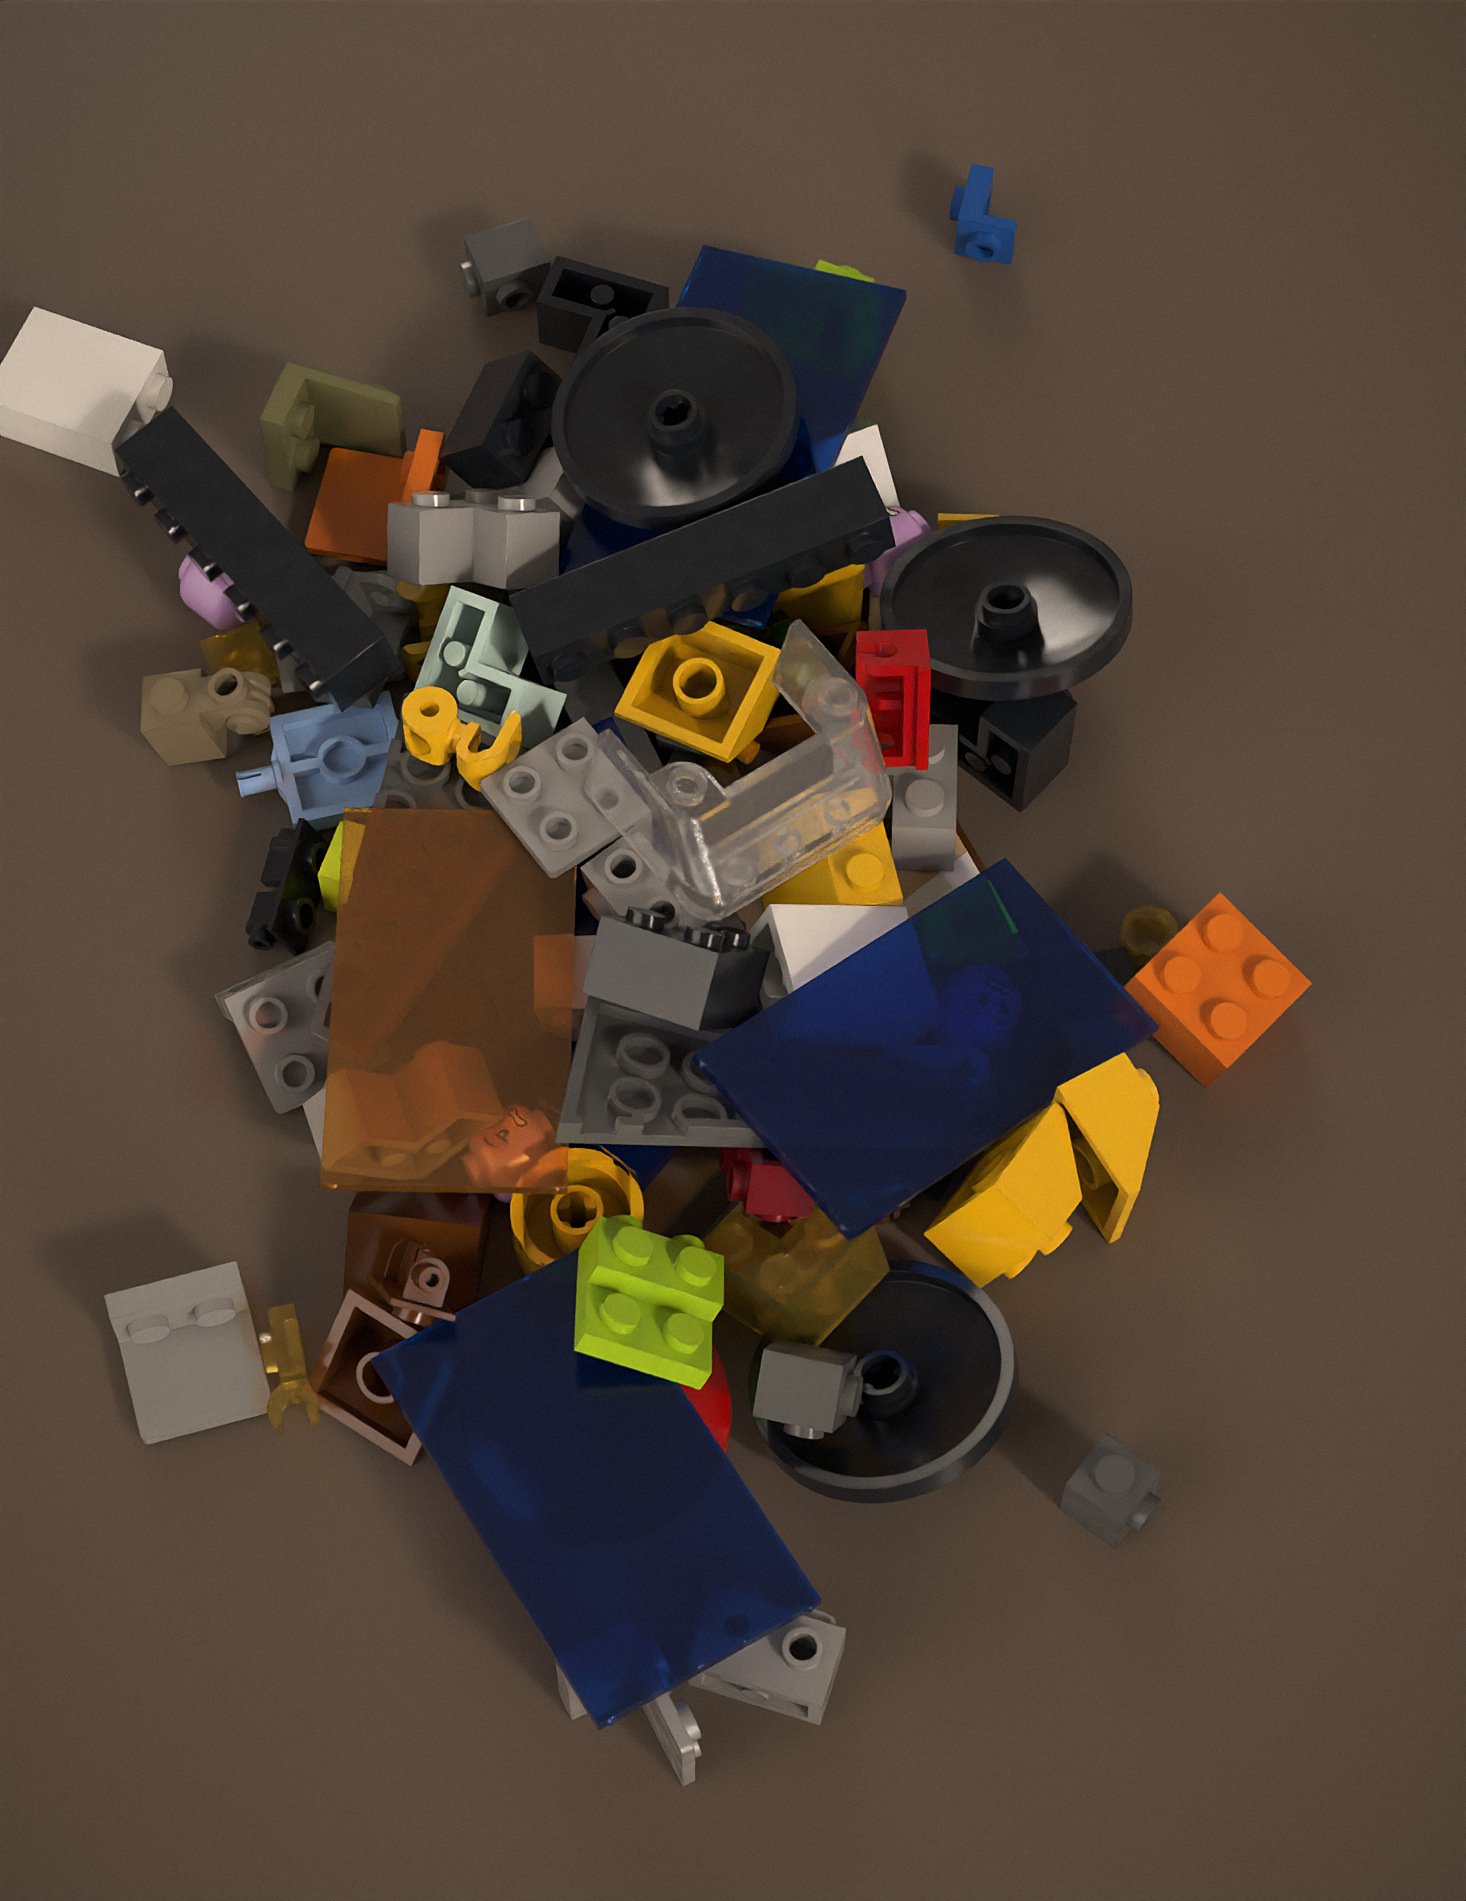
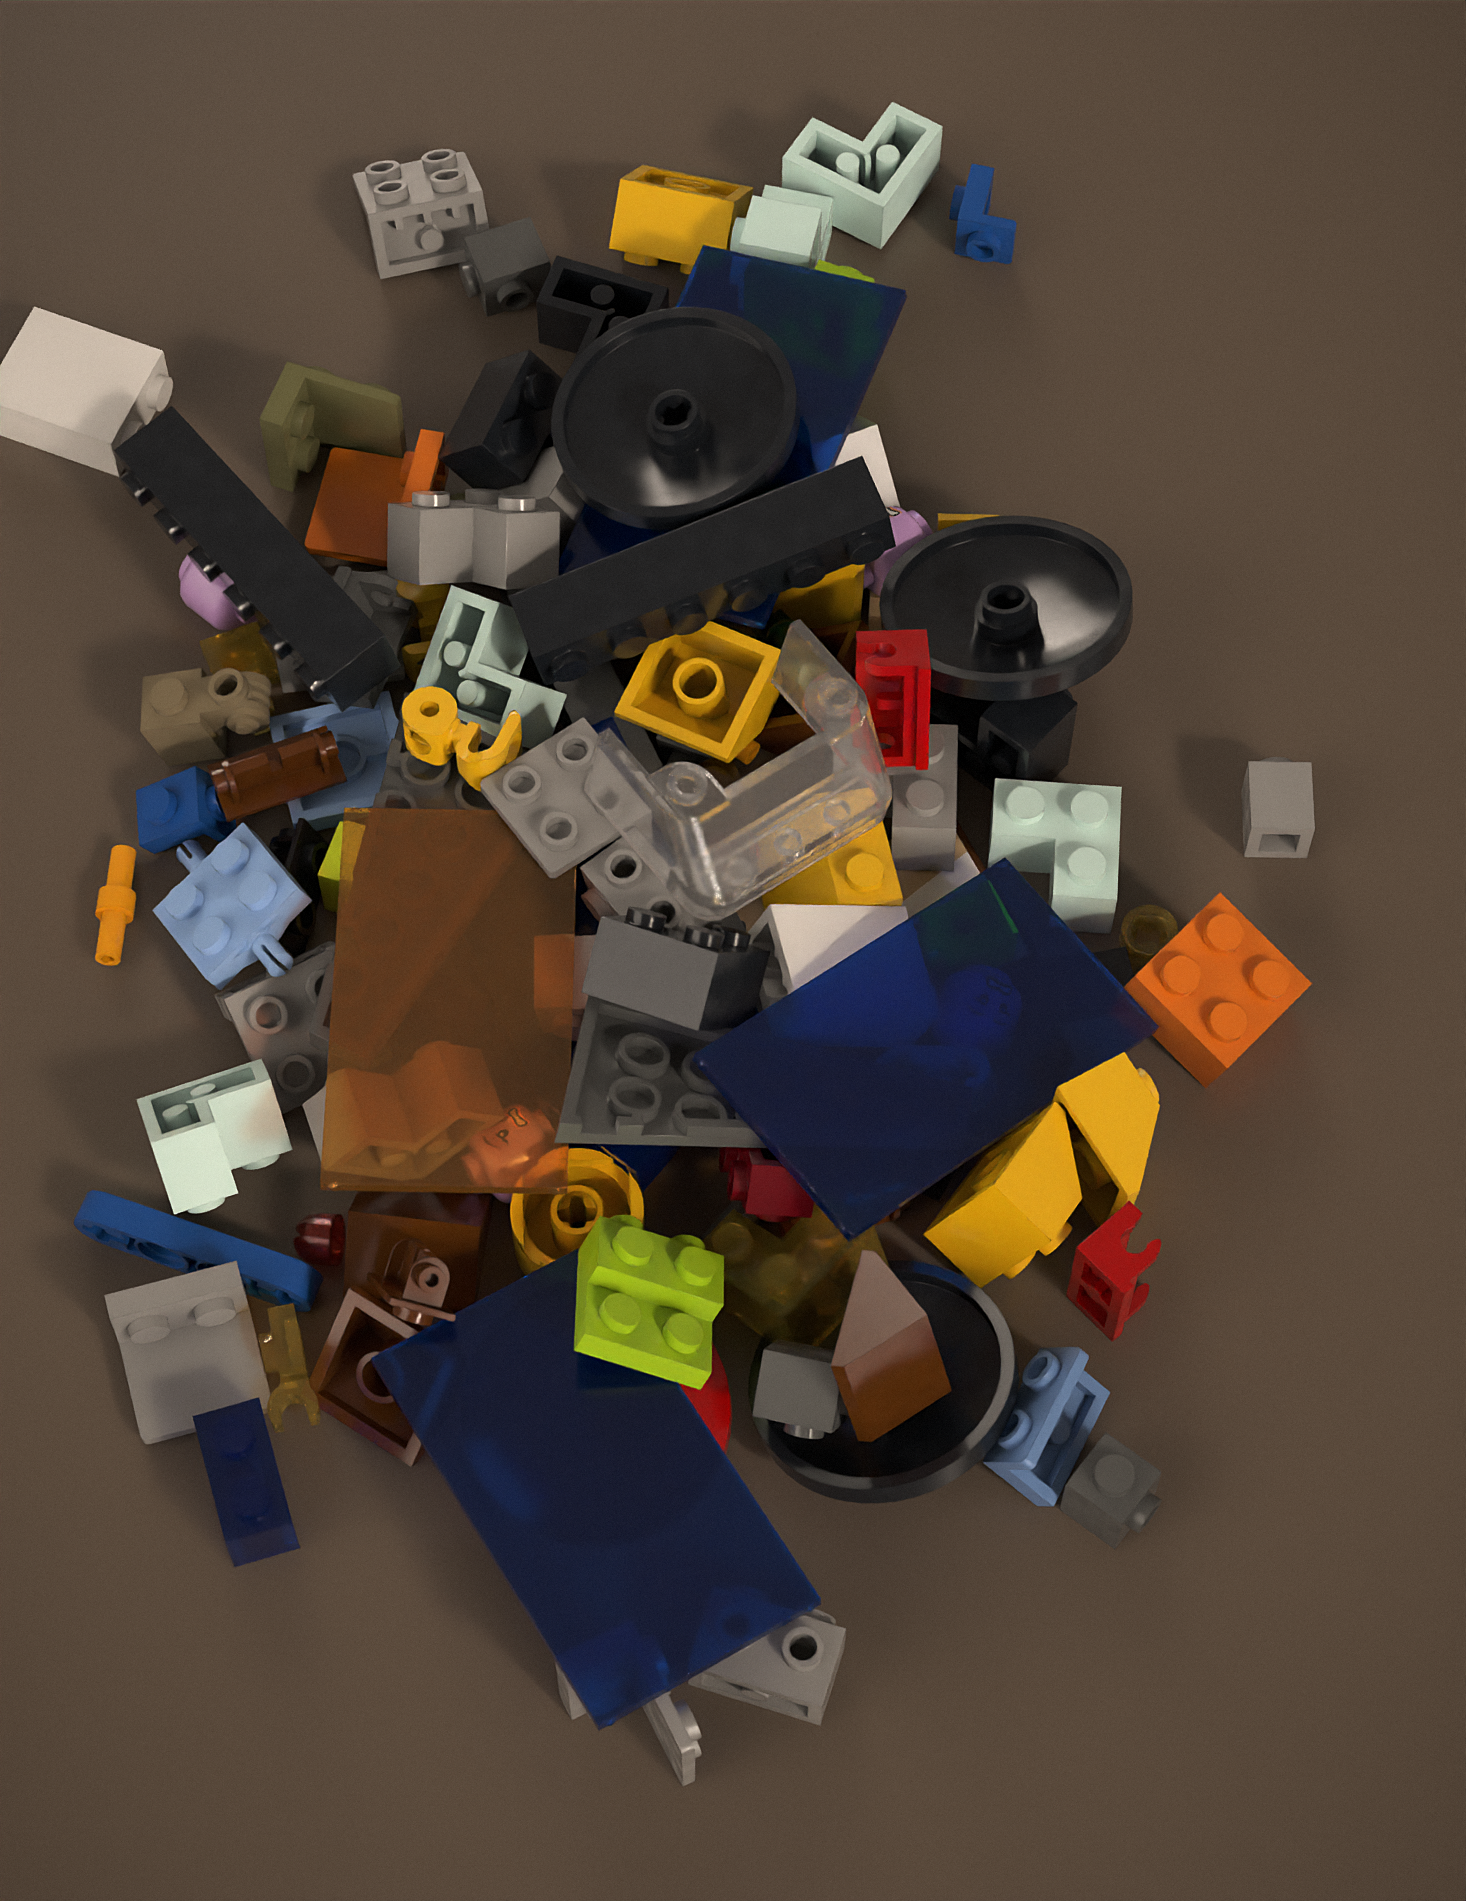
(115, 905): none -> light orange bar
(180, 810): none -> blue bracket
(195, 1247): none -> blue beam
(209, 1130): none -> light aqua brick
(232, 907): none -> light blue plate
(246, 1482): none -> clear blue brick
(277, 773): none -> reddish brown hinge
(321, 1239): none -> clear red hinge
(421, 211): none -> light grey bracket
(674, 215): none -> yellow slope
(785, 227): none -> light aqua brick
(870, 179): none -> light aqua brick
(885, 1353): none -> reddish brown slope
(1048, 1424): none -> medium blue bracket
(1063, 833): none -> light aqua brick
(1107, 1274): none -> red hinge
(1277, 808): none -> light grey brick

